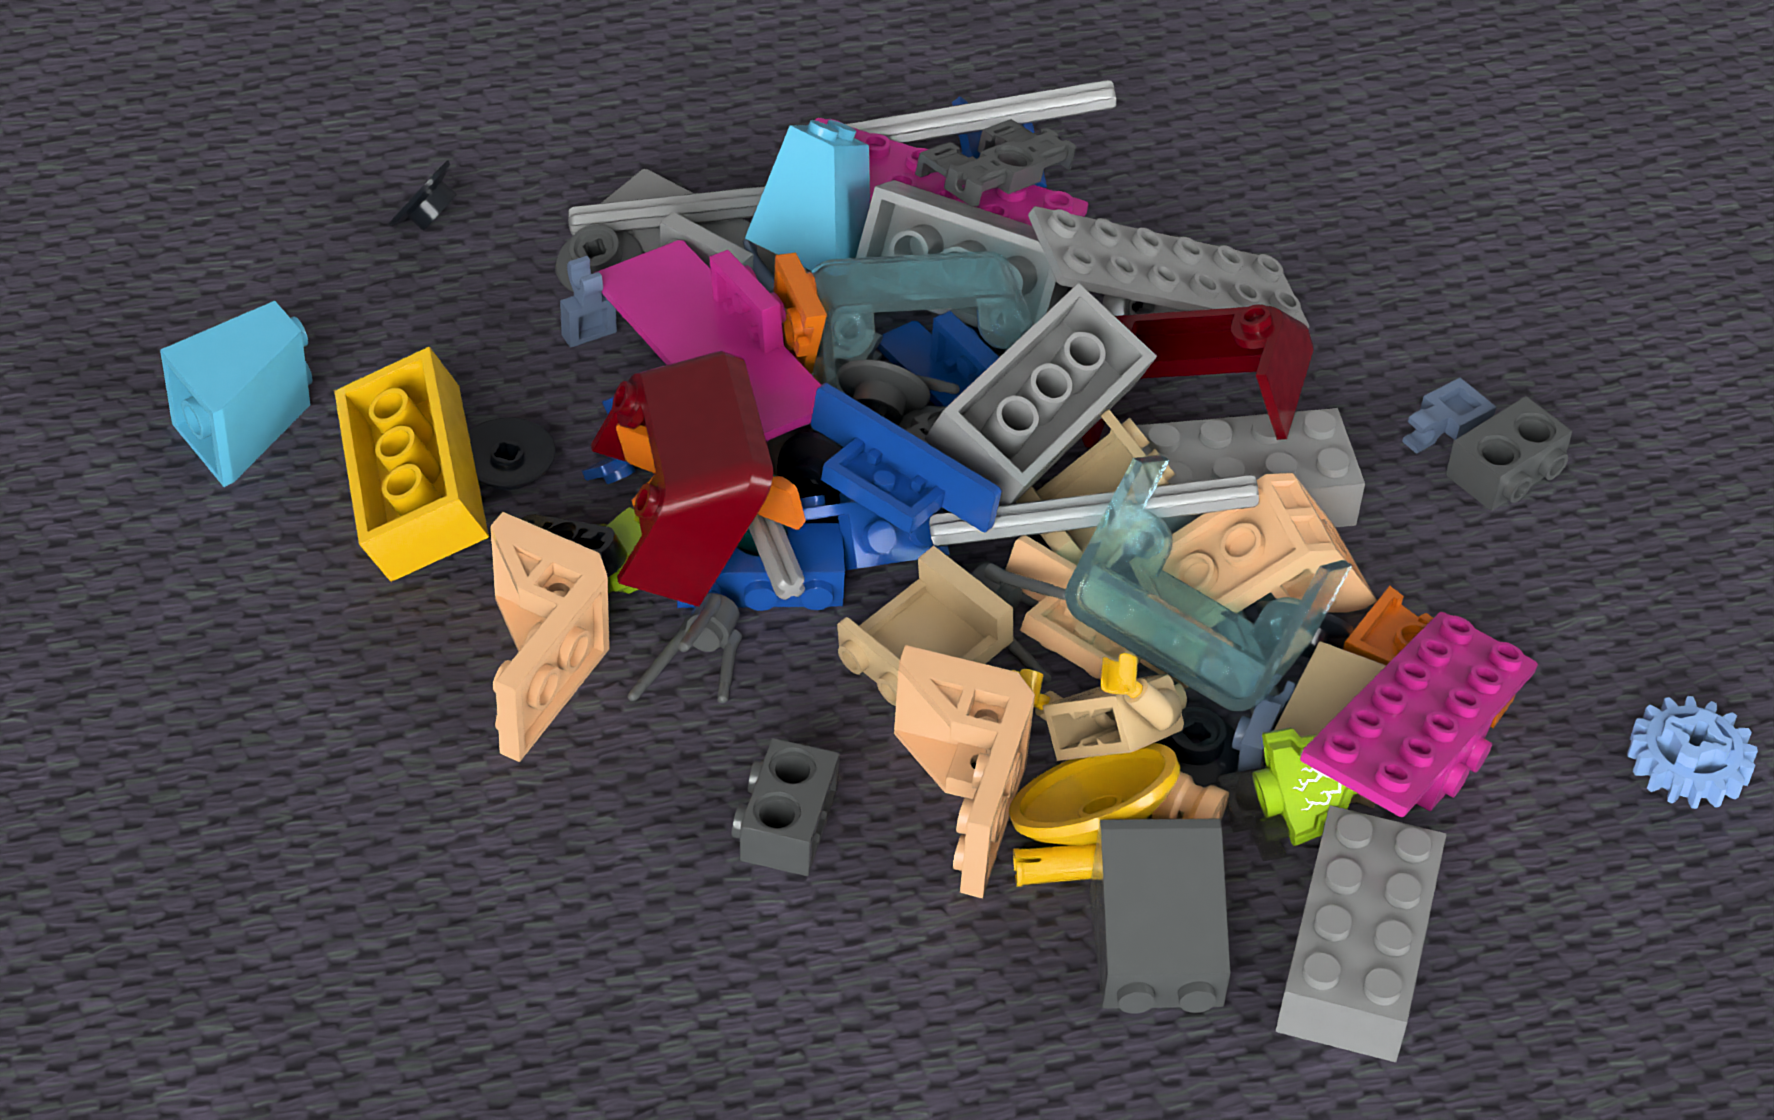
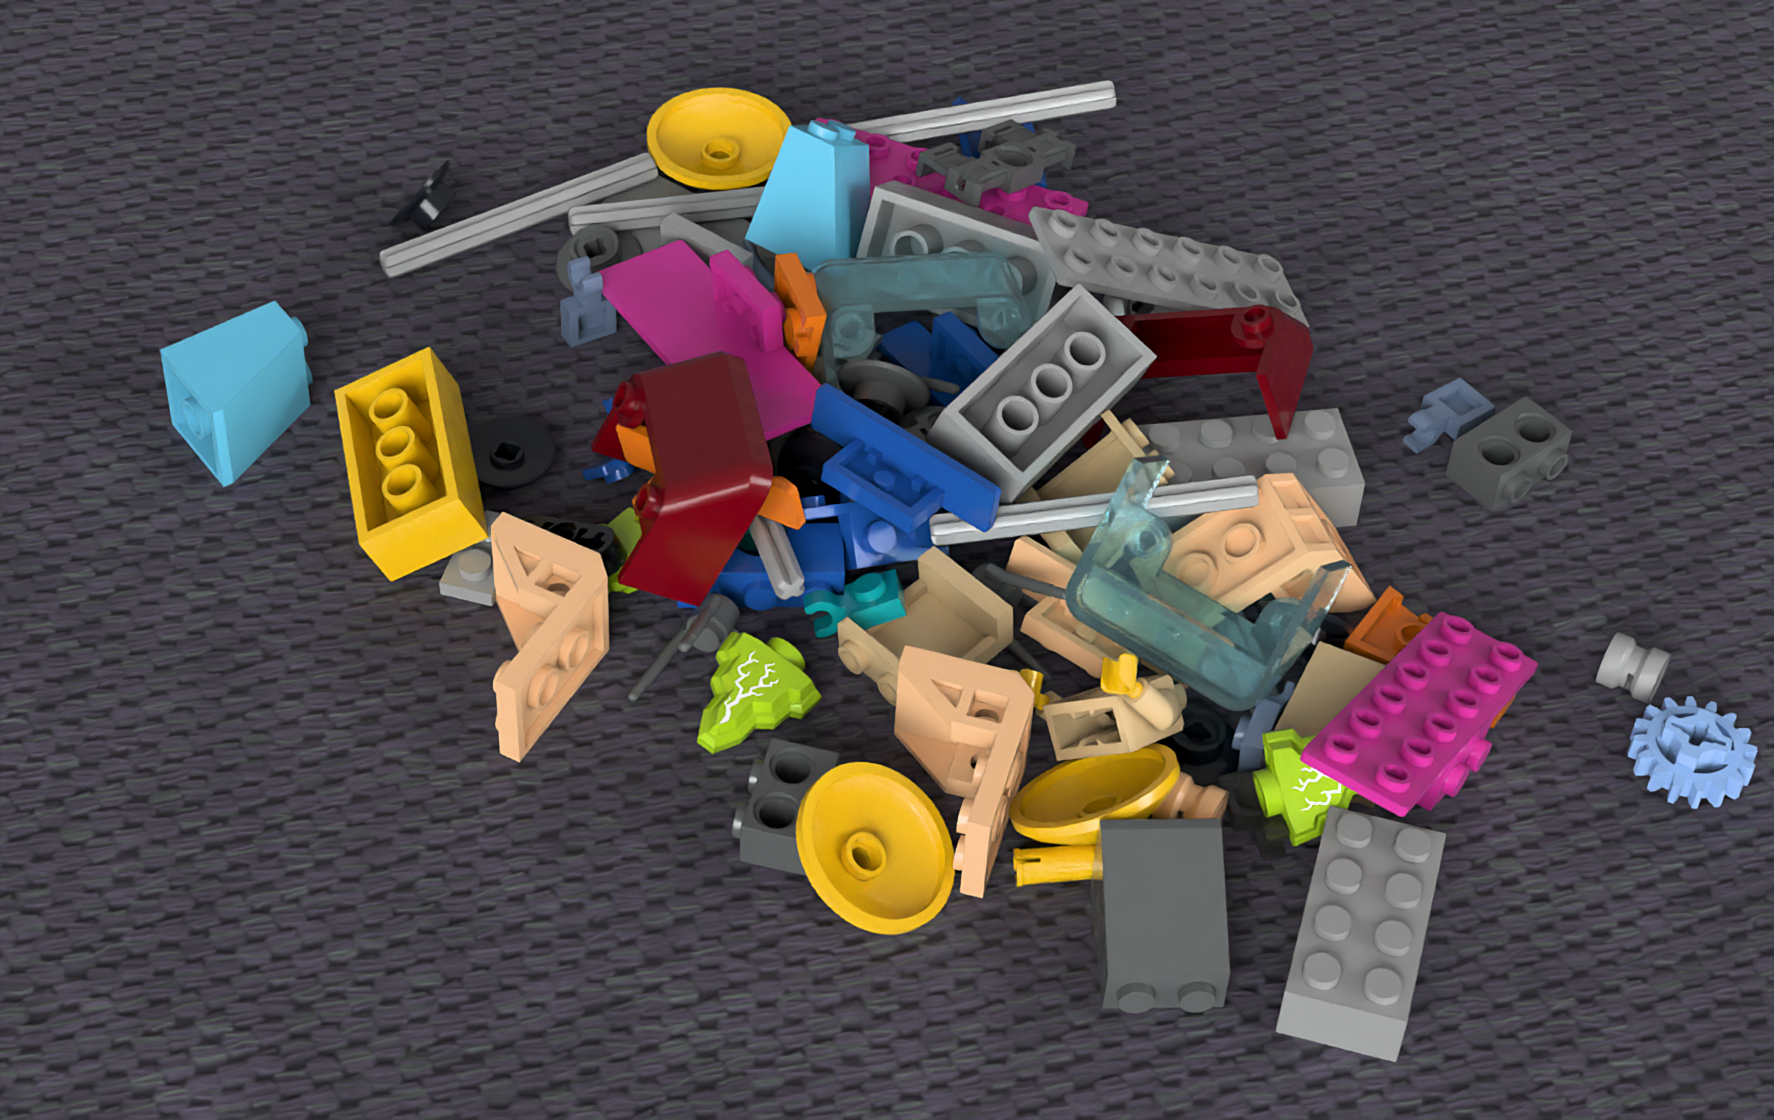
(471, 571): none -> light grey plate
(517, 215): none -> light grey axle
(717, 138): none -> yellow dish
(754, 690): none -> lime rock
(867, 602): none -> teal plate
(893, 836): none -> yellow dish
(1633, 667): none -> light grey wheel

